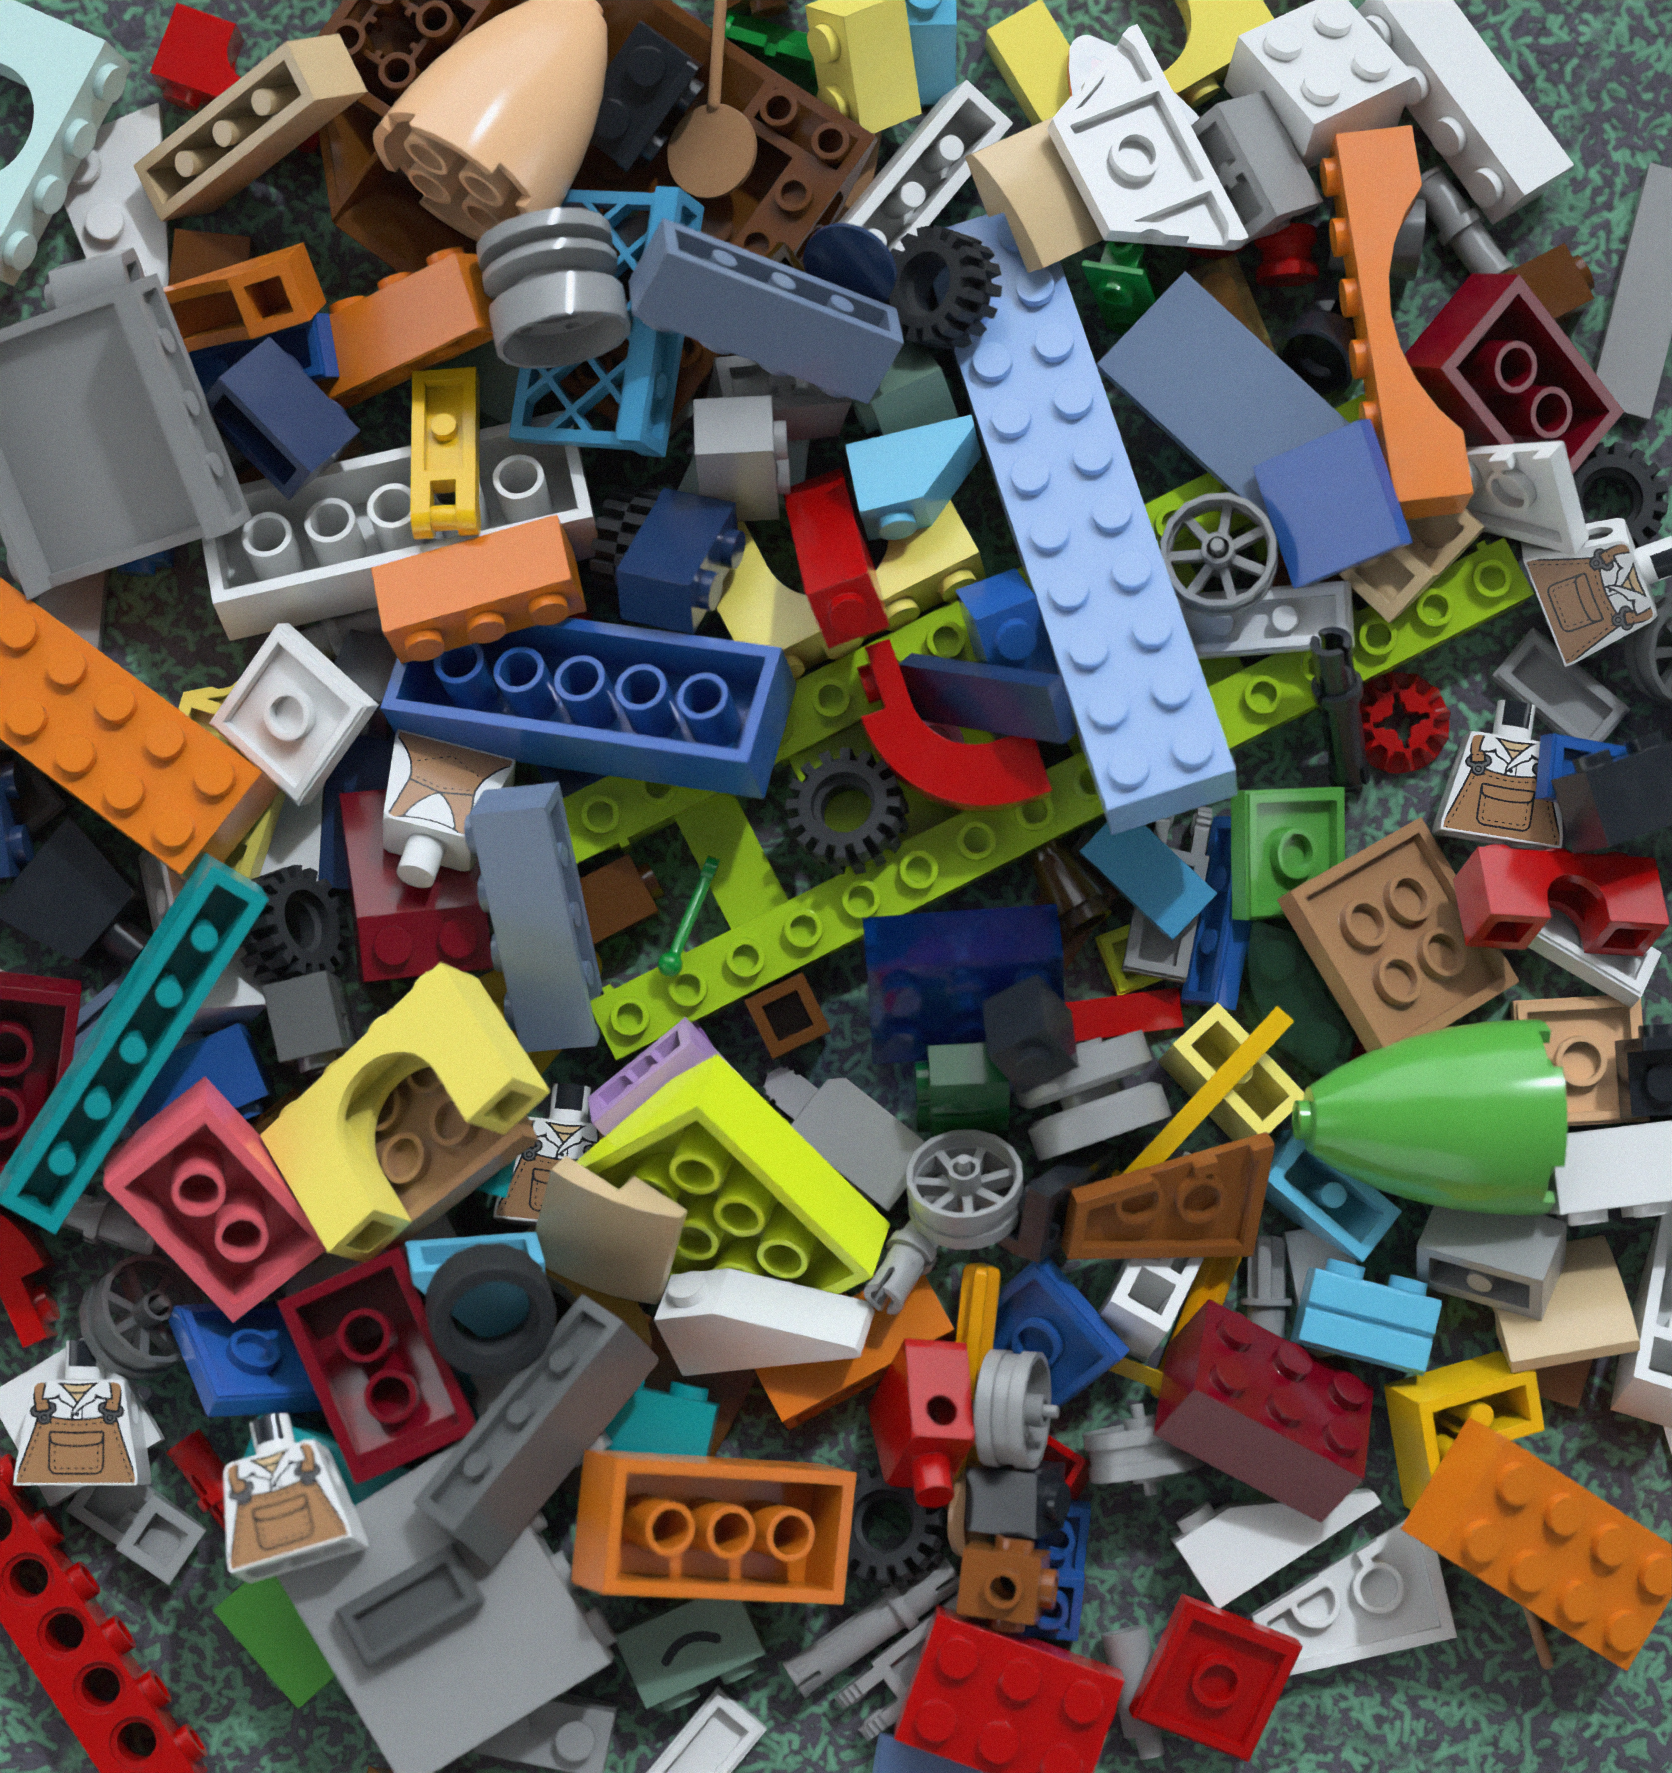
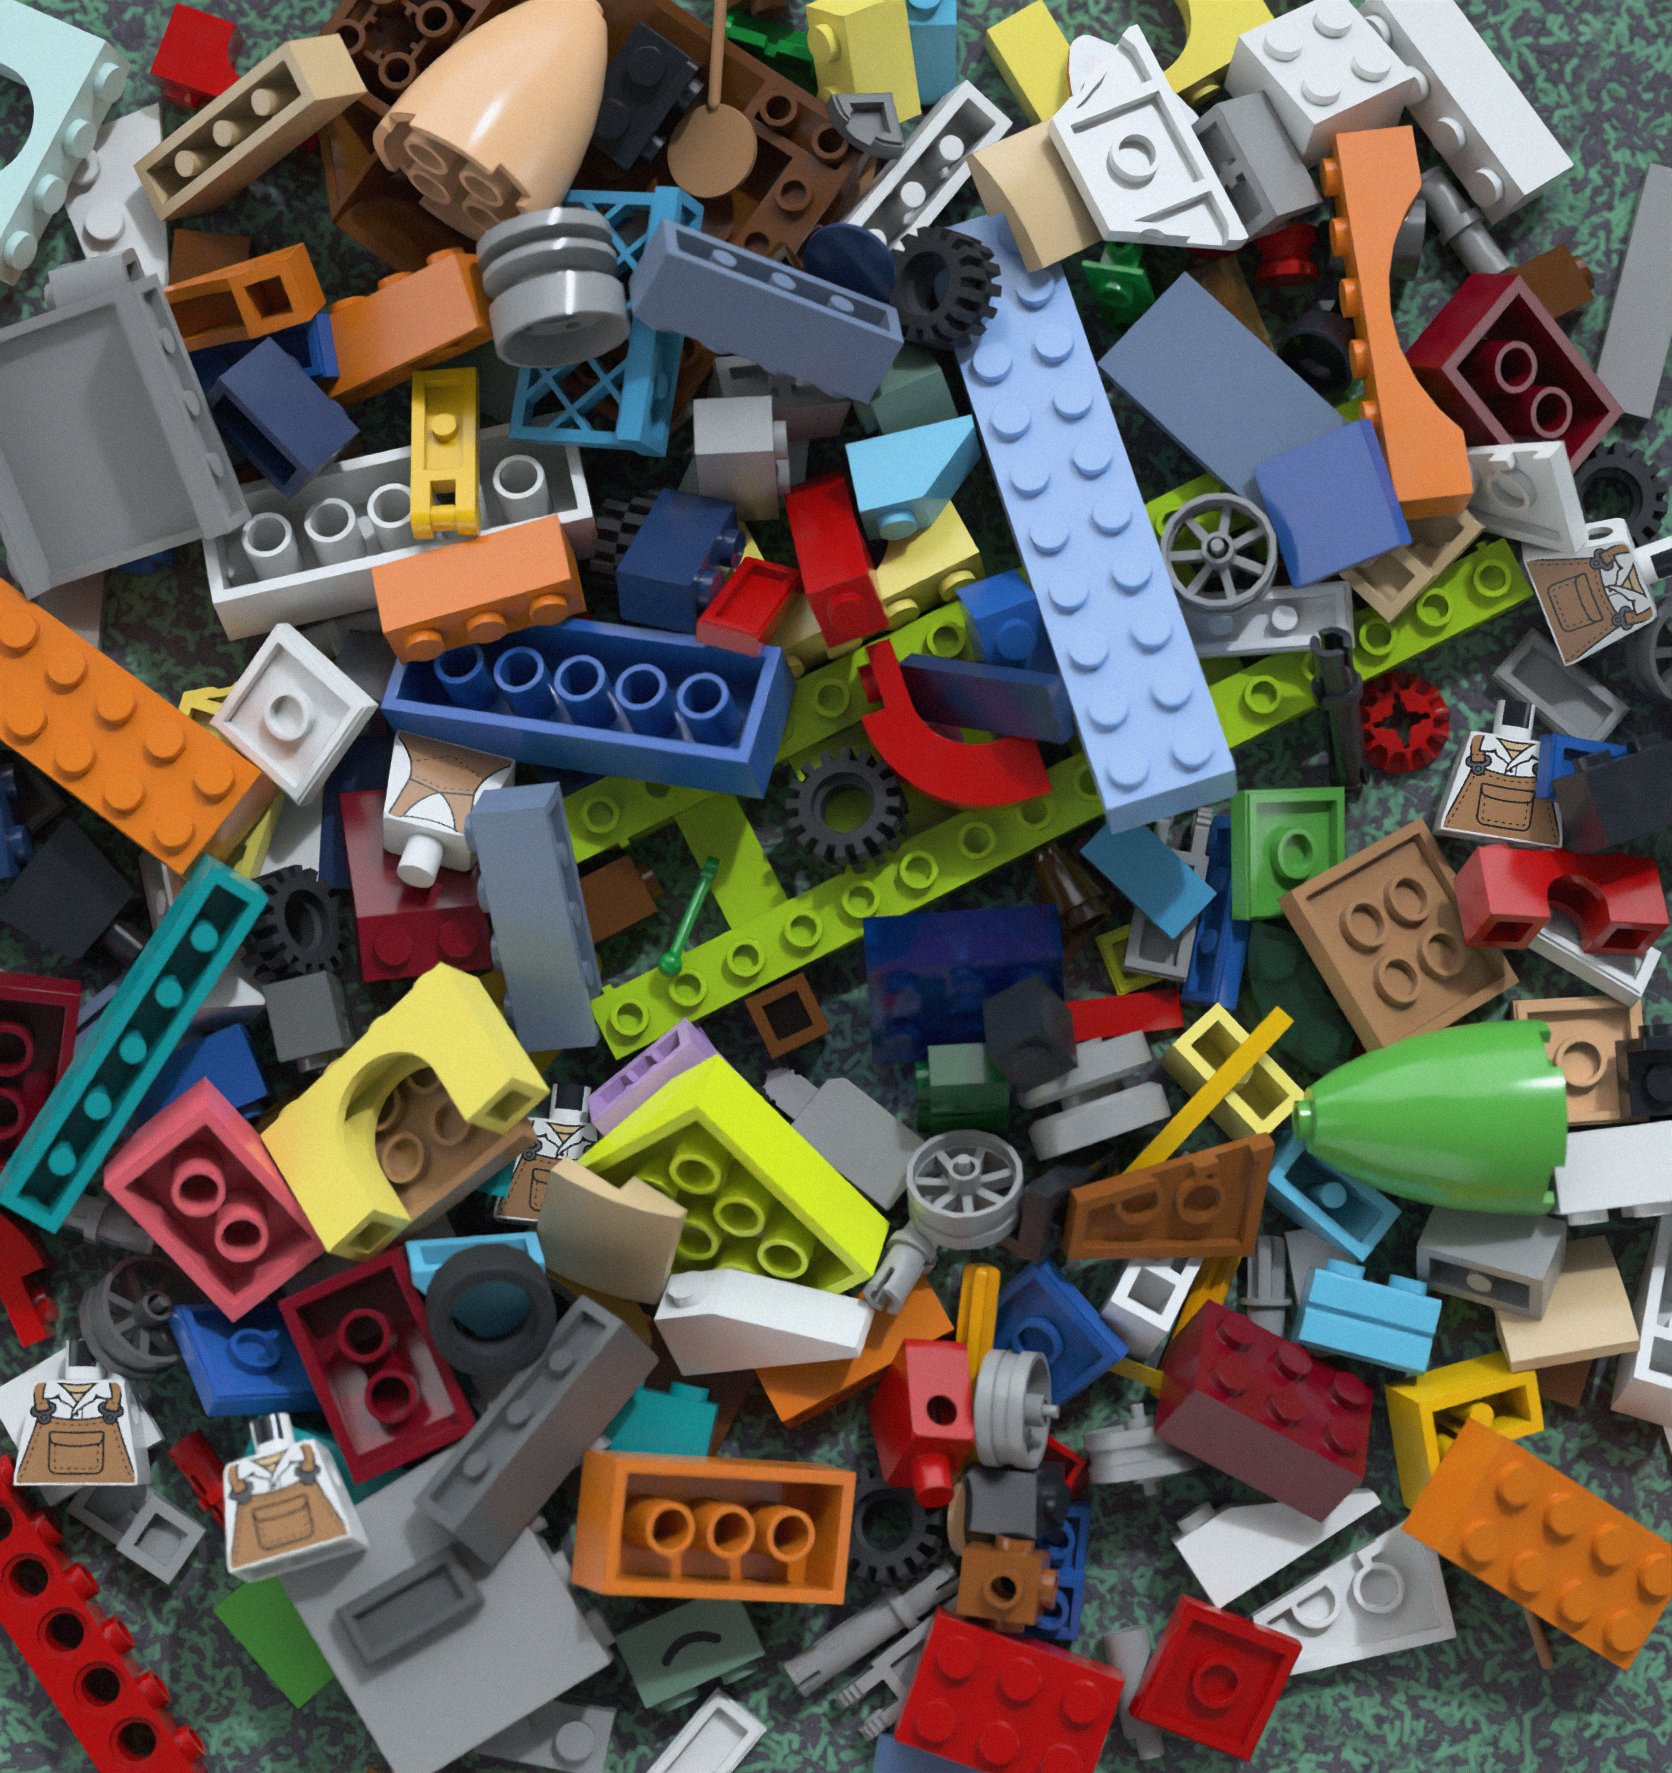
(750, 607): none -> red tile
(868, 122): none -> dark grey tile

